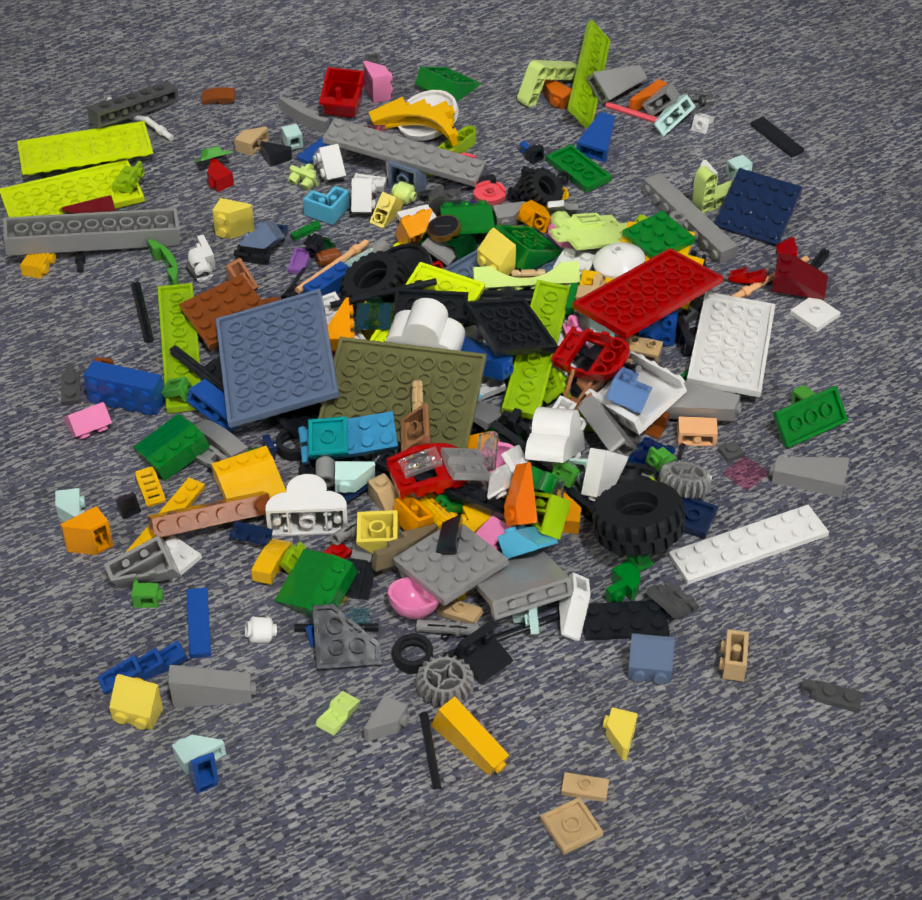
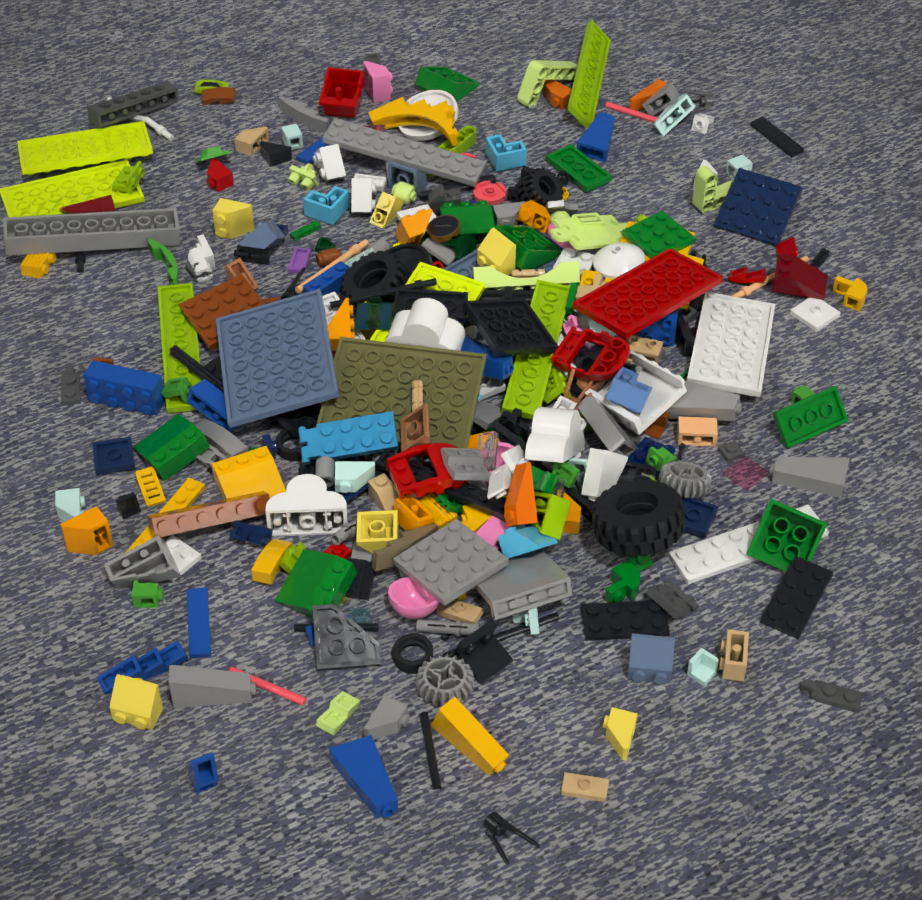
(87, 420): bright pink slope -> none
(113, 455): none -> dark blue plate
(142, 312): black axle -> none
(194, 747): light aqua slope -> none
(207, 84): none -> lime slope
(260, 629): white head -> none
(275, 689): none -> coral bar
(314, 244): black gear -> none
(328, 437): teal plate -> none
(365, 773): none -> blue slope
(420, 462): clear plate -> none
(450, 535): black slope -> none
(498, 826): none -> black plant
(505, 155): none -> medium azure brick
(532, 154): black piece -> none
(571, 825): tan plate -> none
(574, 608): white slope -> none
(613, 82): light grey slope -> none
(685, 213): light grey hinge -> none
(702, 667): none -> light aqua panel
(785, 534): none -> green slope
(796, 597): none -> black plate
(854, 292): none -> yellow brick

